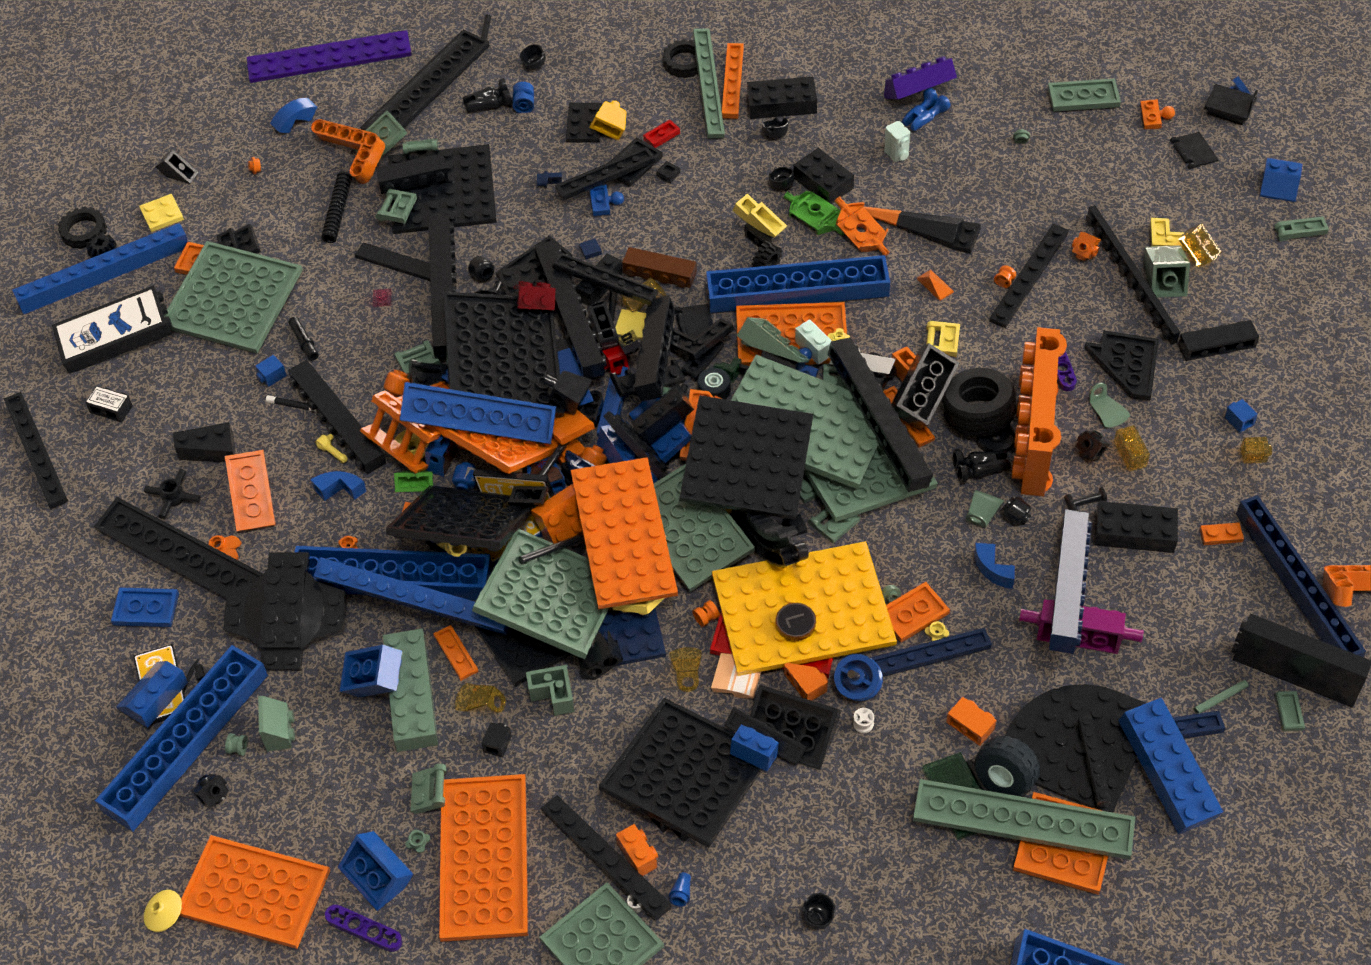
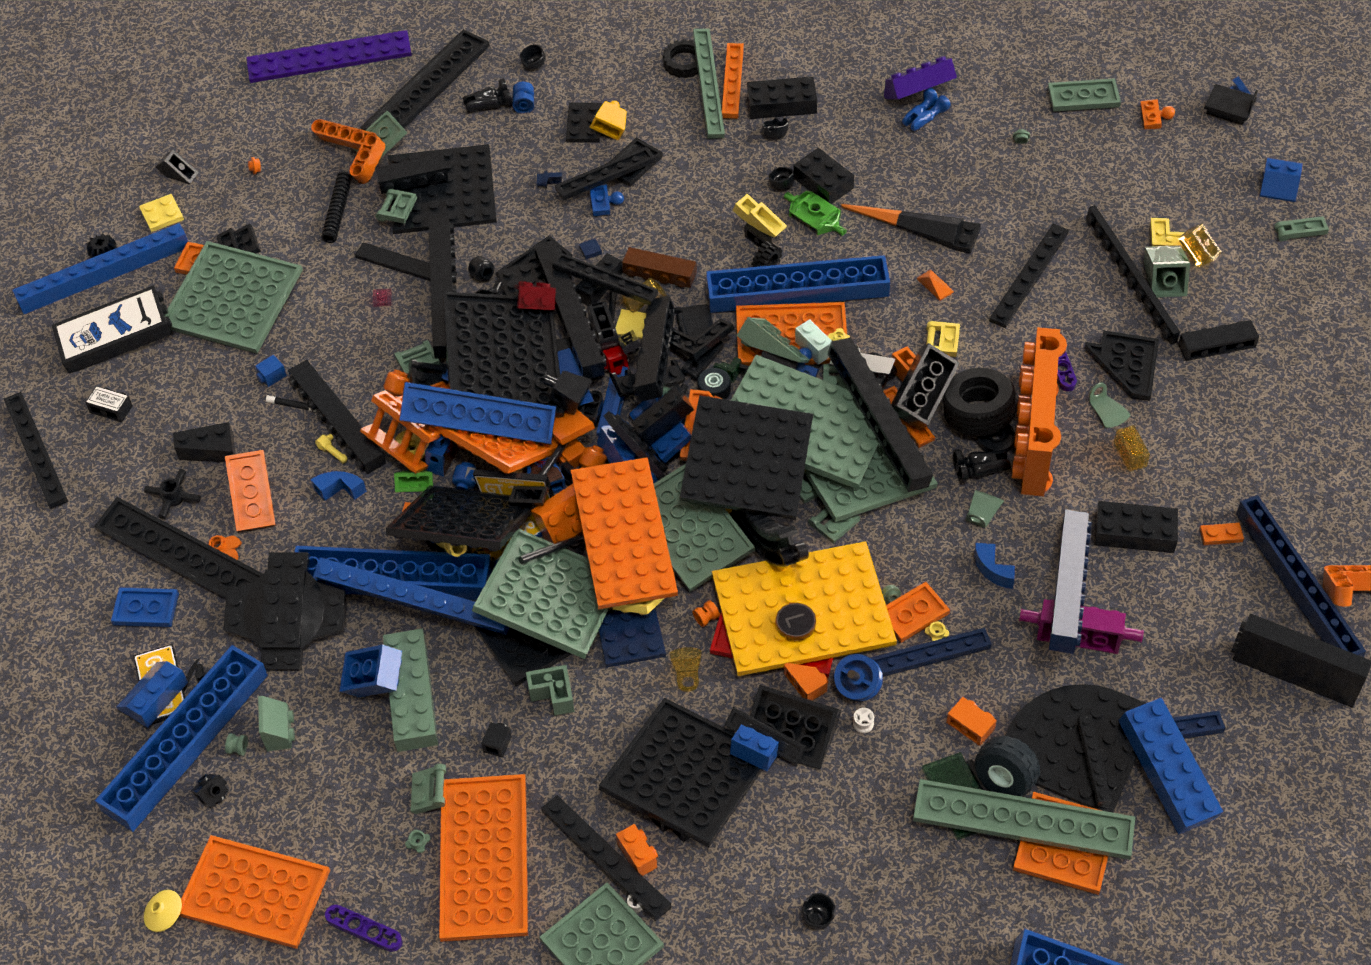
(81, 215): black tyre -> none
(297, 109): blue brick -> none
(310, 351): black pin -> none
(348, 540): orange plate -> none
(374, 869): blue slope -> none
(415, 146): sand green plate -> none
(455, 652): orange tile -> none
(476, 696): clear yellow piece -> none
(486, 25): black piece -> none
(575, 461): dark blue tile -> none
(603, 657): black piece -> none
(661, 134): red plate -> none
(668, 172): black plate -> none
(680, 891): blue cone -> none
(727, 681): light nougat slope -> none
(798, 523): black plate -> none
(854, 216): orange plate -> none
(897, 141): light aqua brick -> none
(1005, 276): orange wheel -> none
(1017, 511): black head -> none
(1073, 503): black piece -> none
(1091, 243): orange brick -> none
(1091, 444): black brick -> none
(1194, 150): black piece -> none
(1221, 696): sand green piece -> none
(1240, 415): blue brick -> none
(1255, 450): clear yellow brick -> none
(1289, 711): sand green tile -> none

